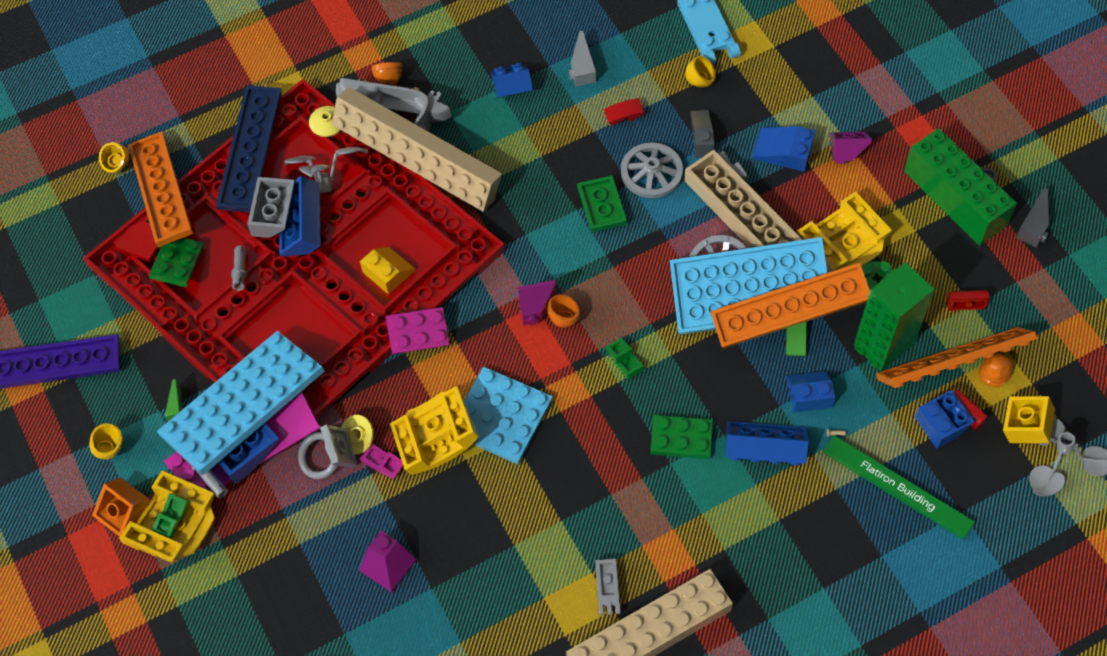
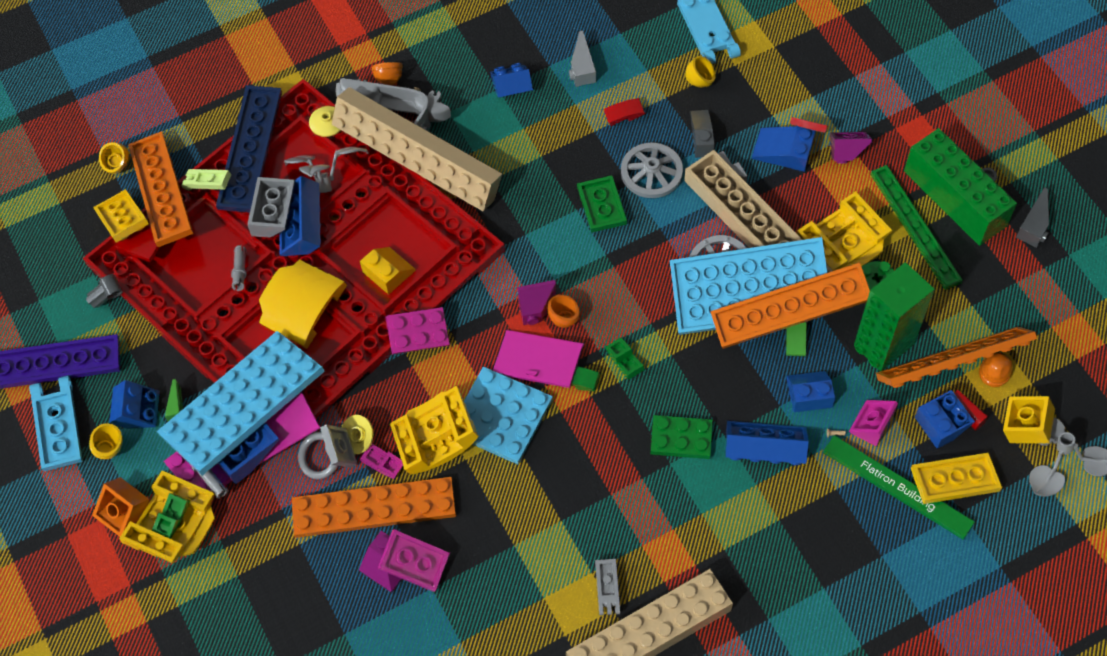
(57, 434): none -> medium azure hinge
(107, 289): none -> dark grey piece
(121, 216): none -> yellow plate
(134, 405): none -> blue slope
(176, 262): green plate -> none
(206, 179): none -> yellowish green plate
(297, 300): none -> yellow slope
(373, 507): none -> orange plate
(413, 560): none -> dark pink plate
(532, 355): none -> dark pink container
(585, 379): none -> green slope
(808, 124): none -> red tile
(873, 420): none -> dark pink slope
(916, 227): none -> green tile
(956, 478): none -> yellow plate
(967, 300): red brick -> none

